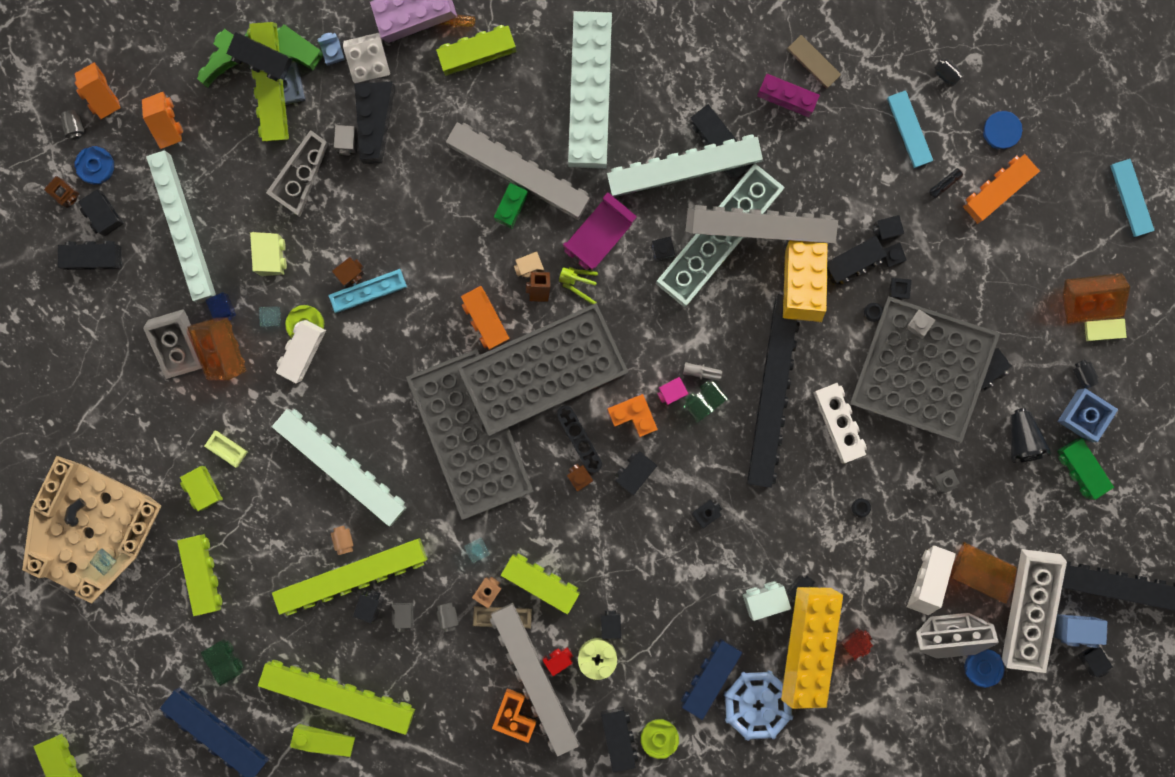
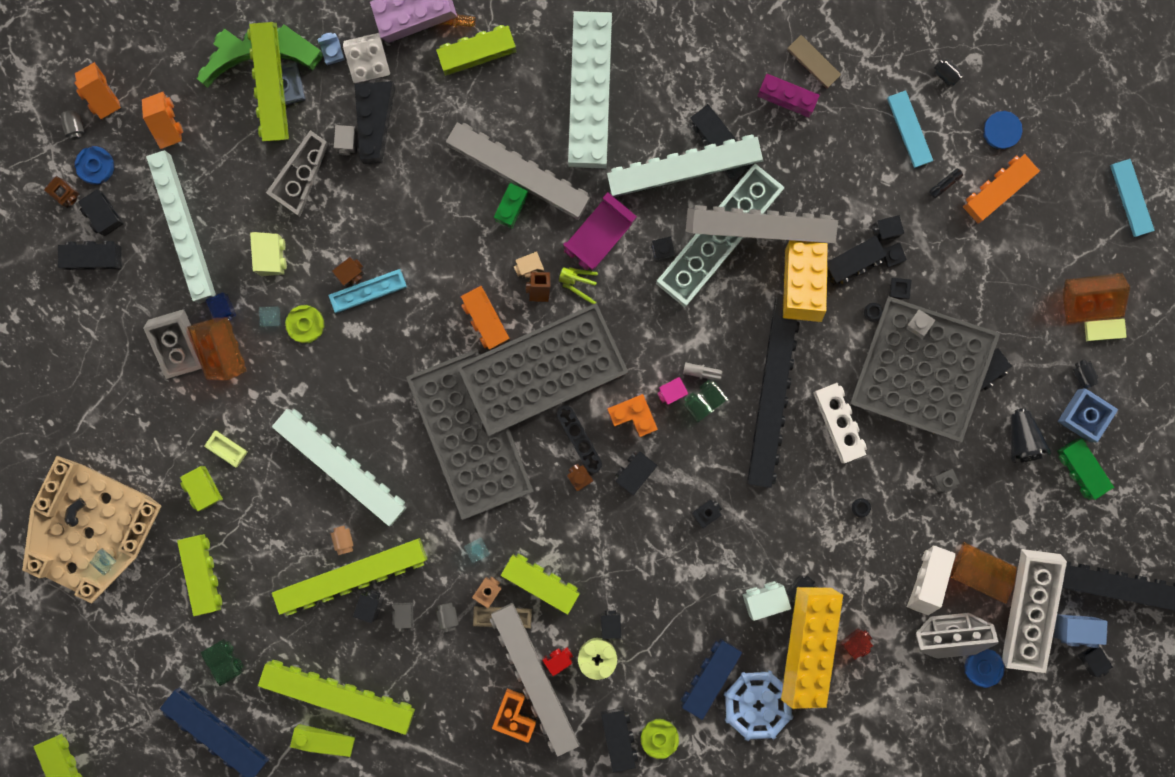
(259, 57): black brick -> none
(300, 351): white brick -> none

